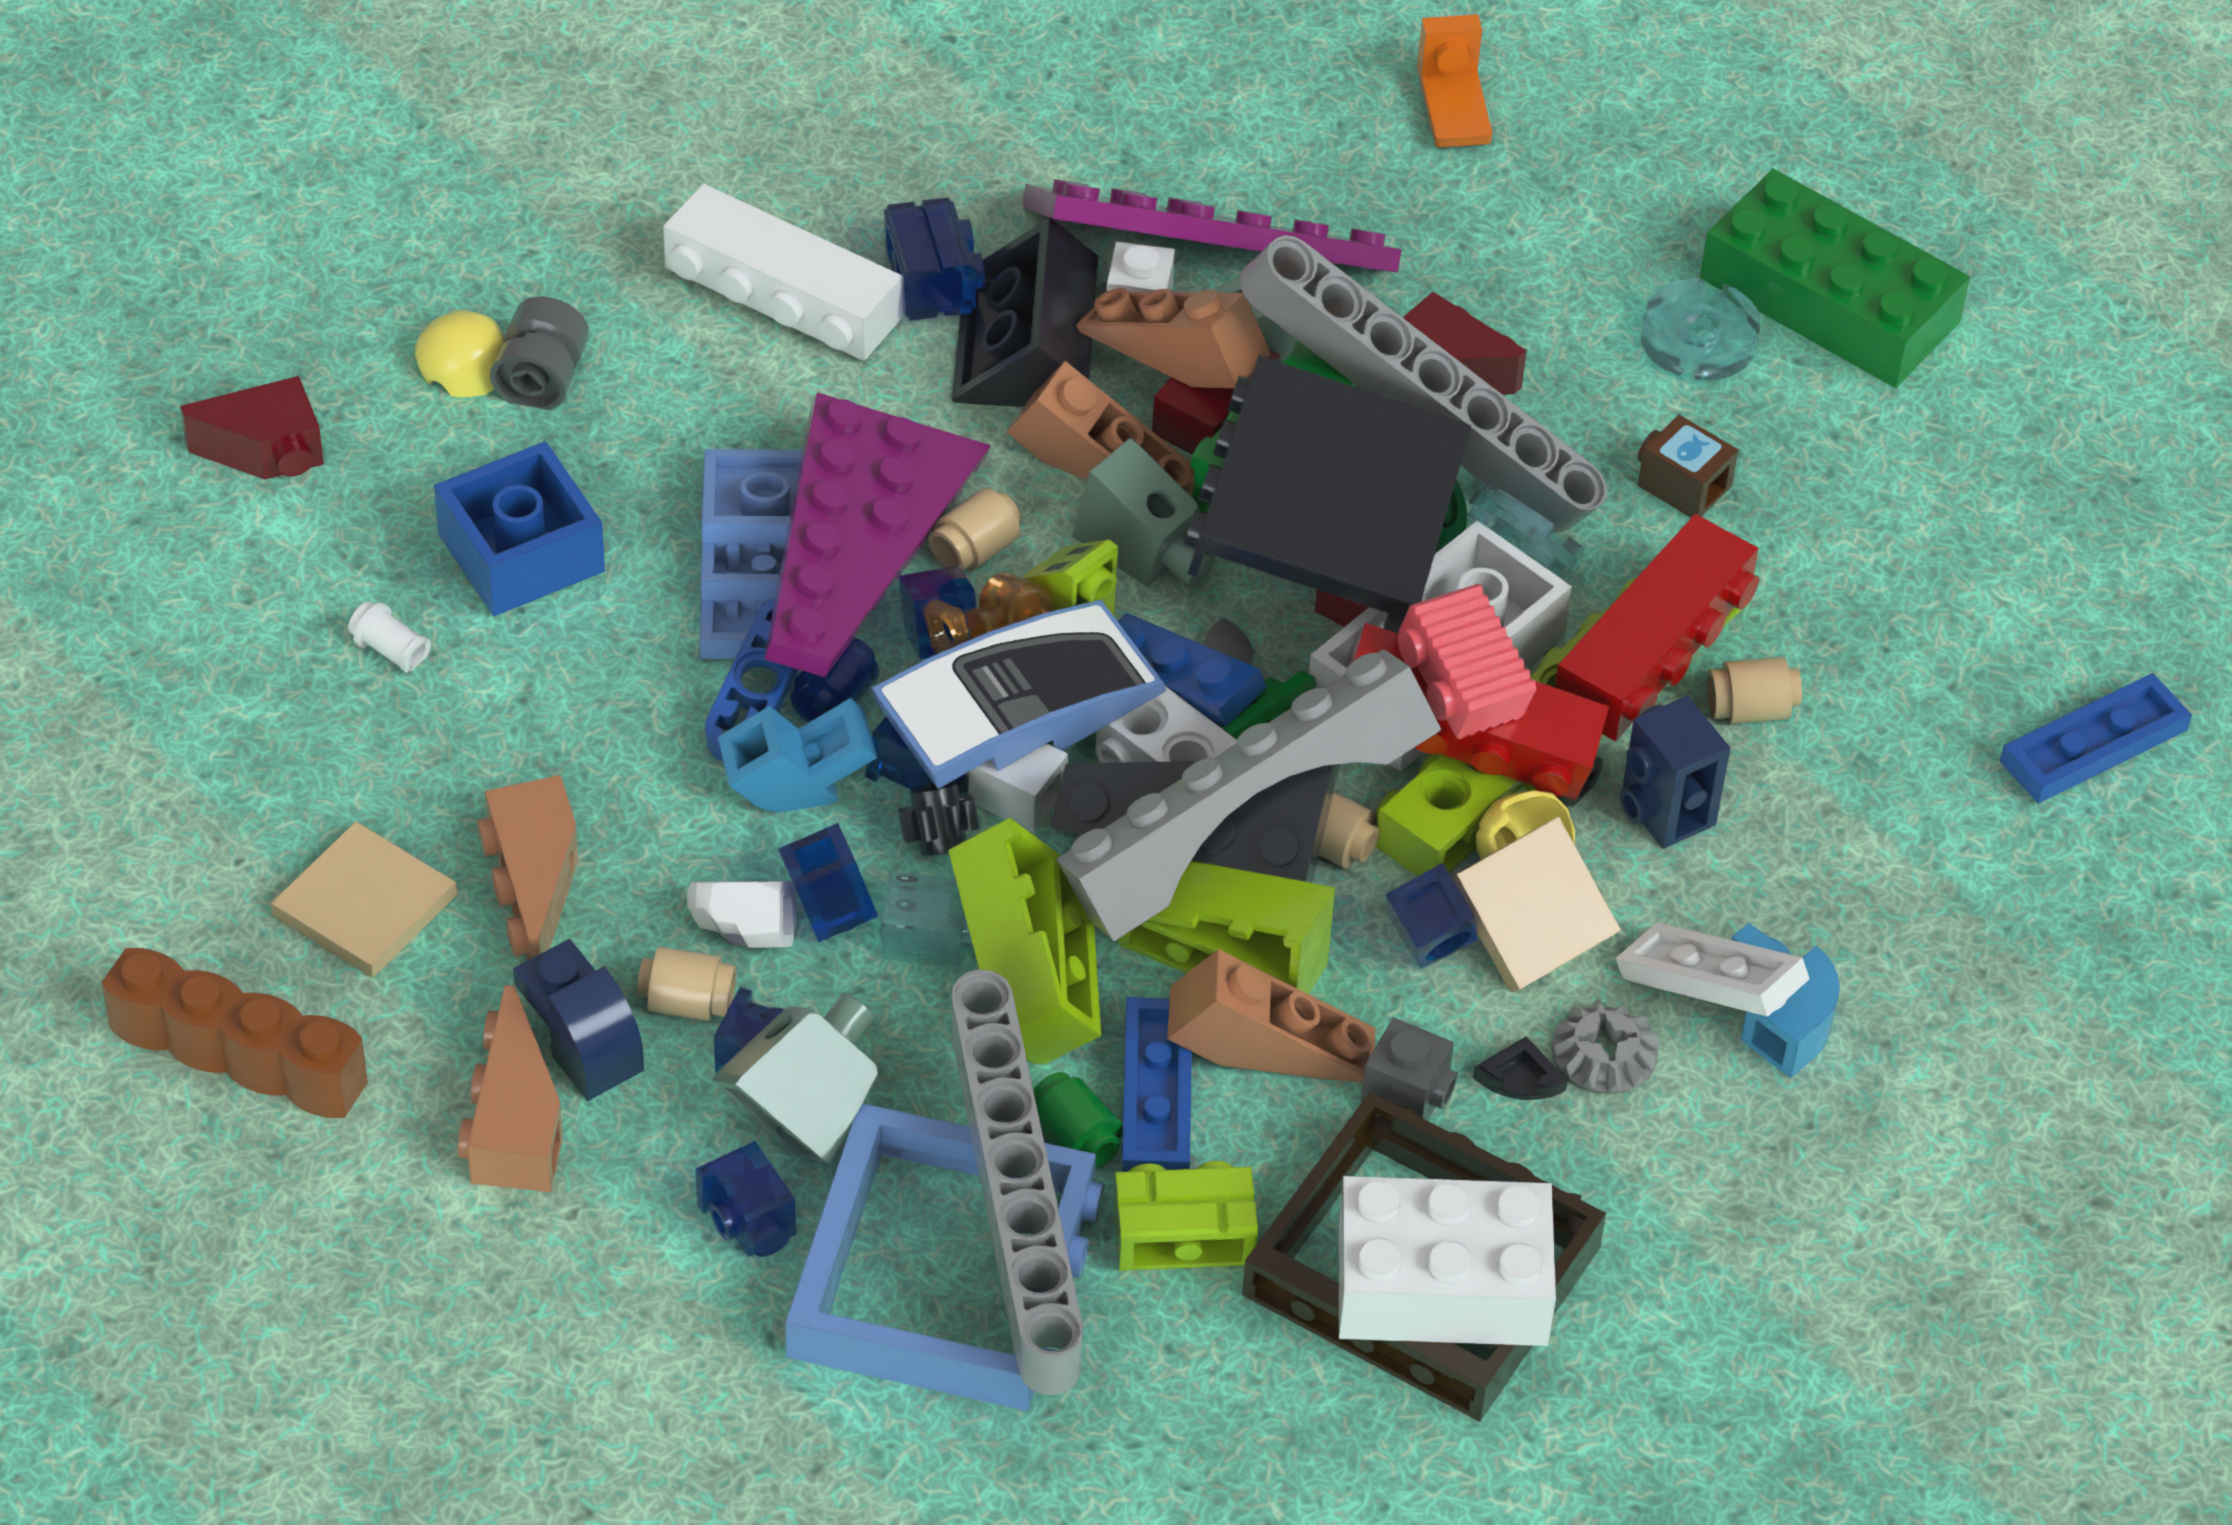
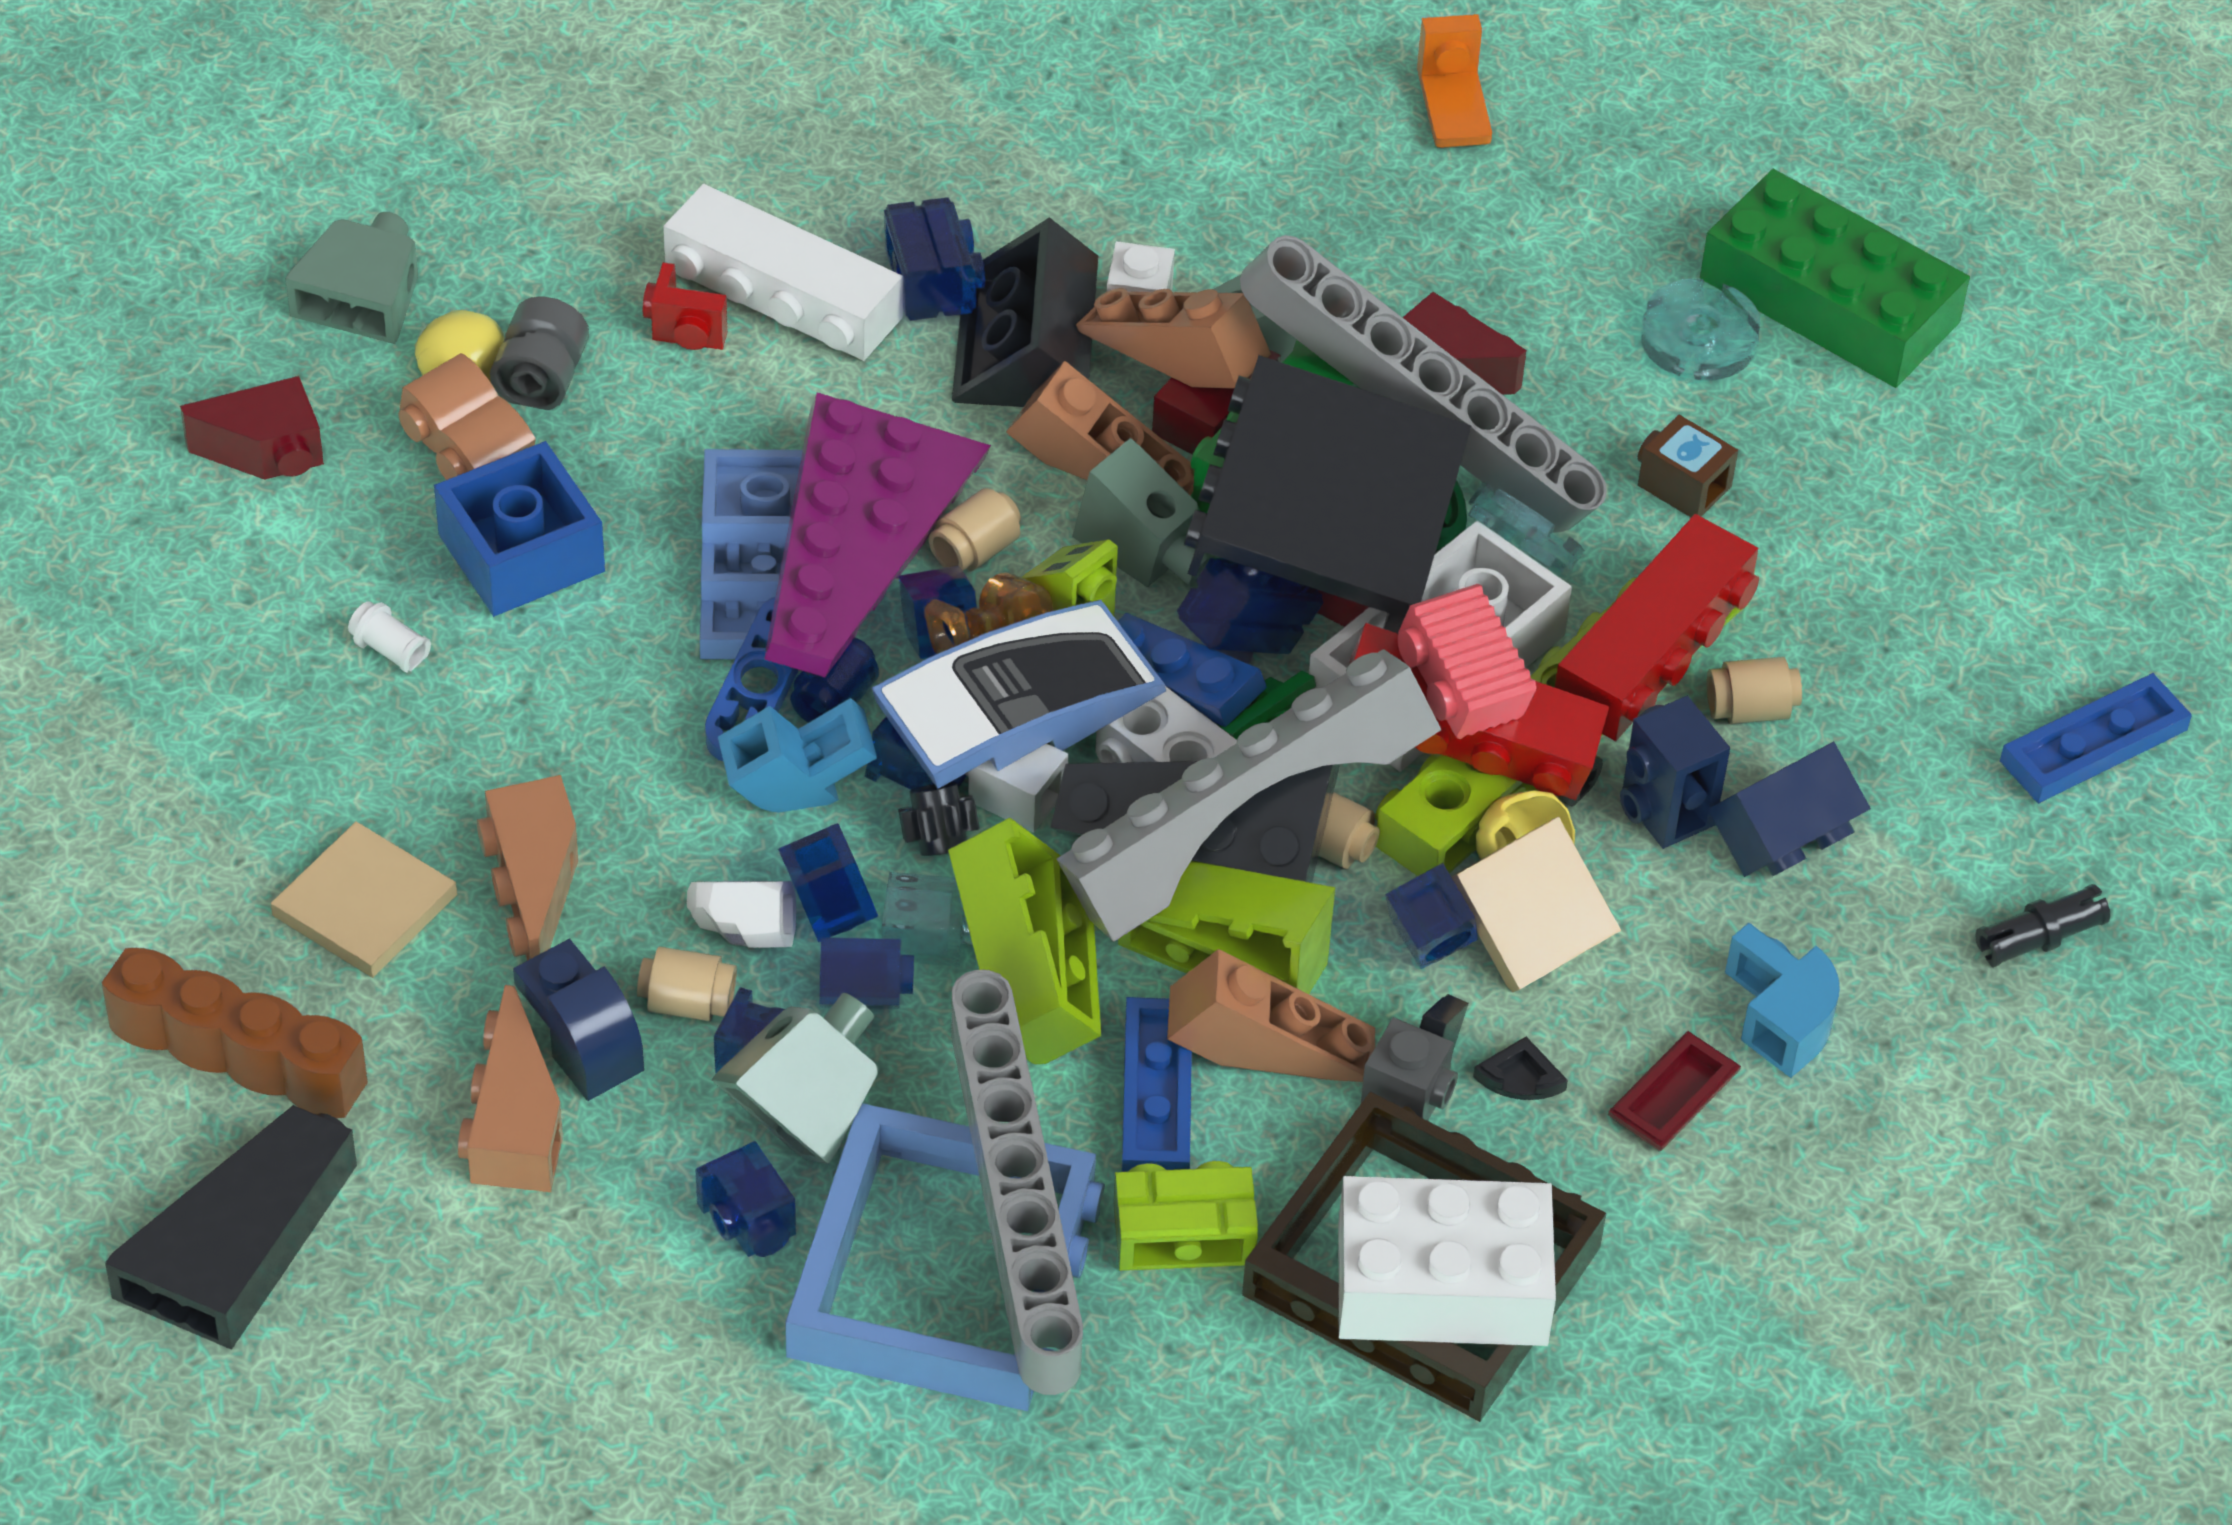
(237, 1230): none -> black slope
(357, 278): none -> sand green torso
(461, 417): none -> nougat brick
(684, 315): none -> red bracket
(866, 970): none -> clear blue brick
(1077, 1117): green brick -> none
(1197, 222): magenta wing -> none
(1247, 609): none -> clear blue brick
(1445, 1018): none -> black tile
(1585, 1060): light grey gear -> none
(1674, 1091): none -> dark red tile
(1713, 969): white plate -> none
(1789, 809): none -> dark blue brick
(2043, 925): none -> black pin

